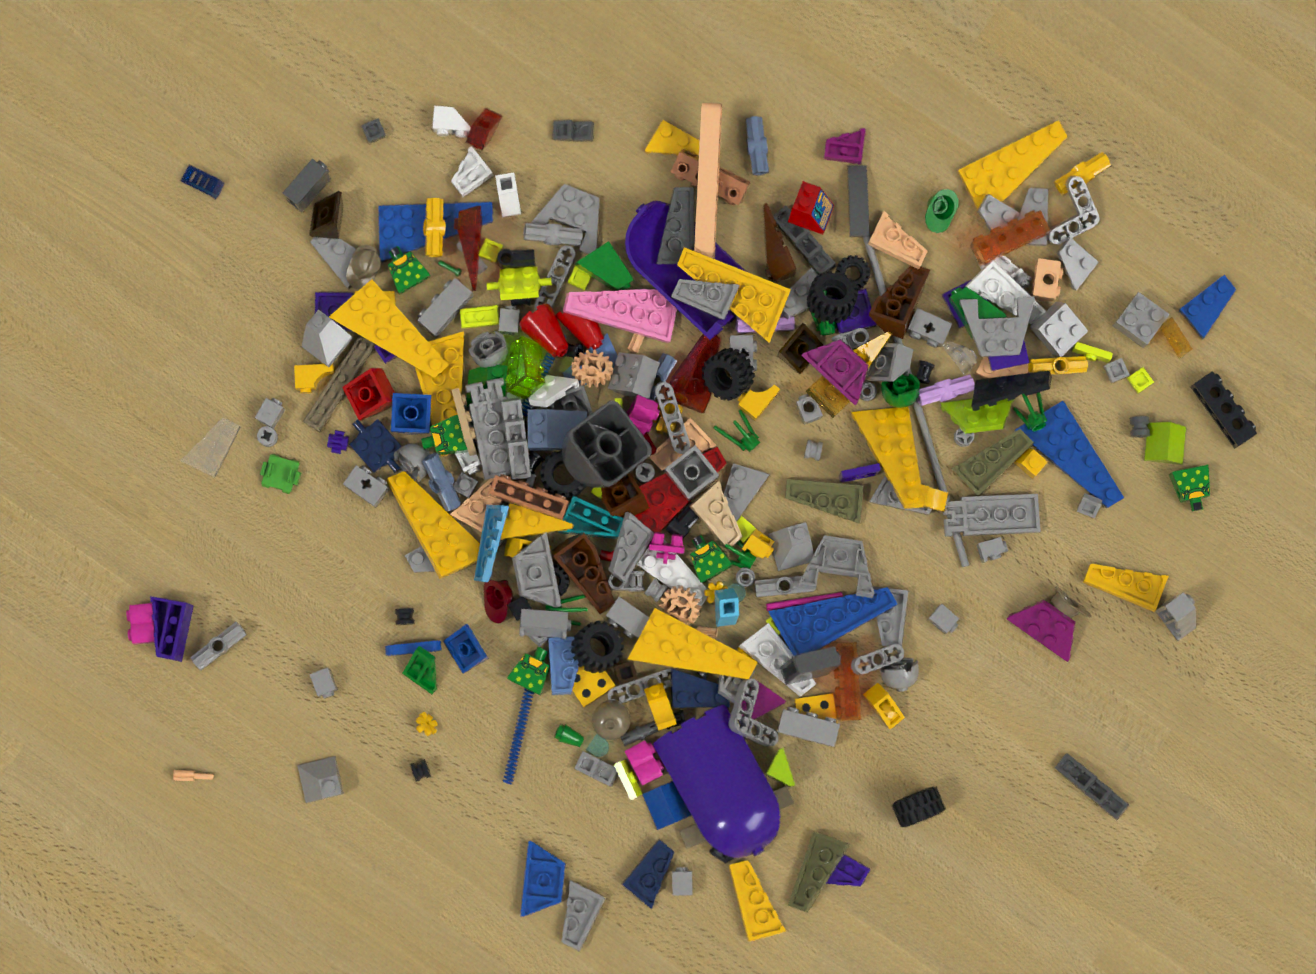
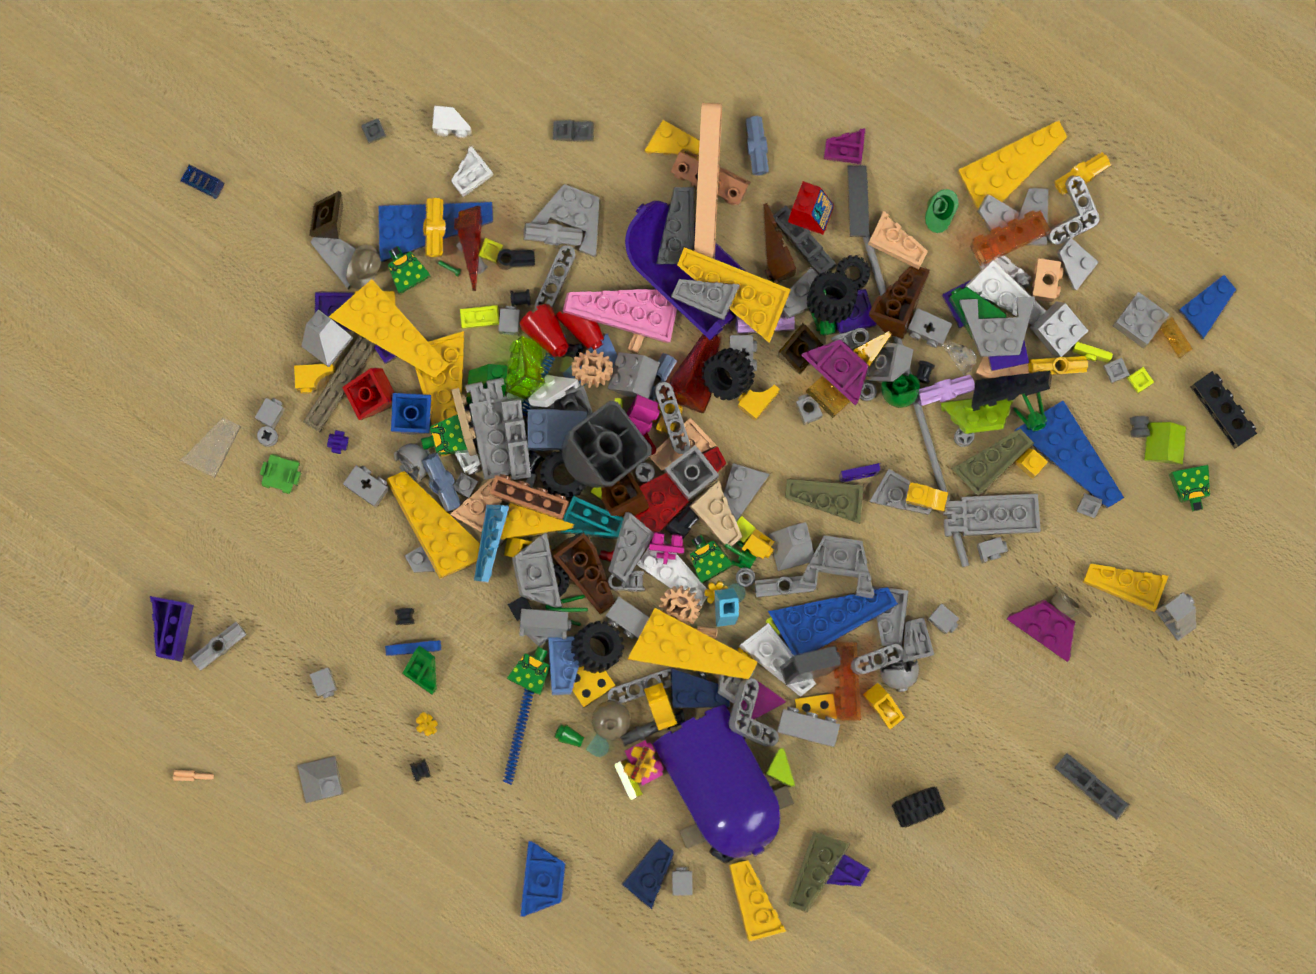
(141, 622): dark pink brick -> none
(307, 185): dark grey brick -> none
(375, 446): dark blue plate -> none
(444, 307): light grey brick -> none
(465, 649): blue slope -> none
(483, 129): clear red slope -> none
(489, 349): light grey cylinder -> none
(496, 599): dark red piece -> none
(508, 194): white slope -> none
(519, 283): neon yellow plate -> none
(579, 279): neon yellow tile -> none
(581, 913): light grey wing -> none
(596, 769): light grey slope -> none
(606, 267): green slope -> none
(625, 672): dark brown brick -> none
(643, 766): none -> yellow hips
(655, 590): light grey wheel -> none
(666, 805): blue slope -> none
(749, 440): green plant -> none
(795, 602): dark pink bar -> none
(813, 450): light grey wheel -> none
(893, 446): yellow wing -> none
(916, 641): none -> light grey wing

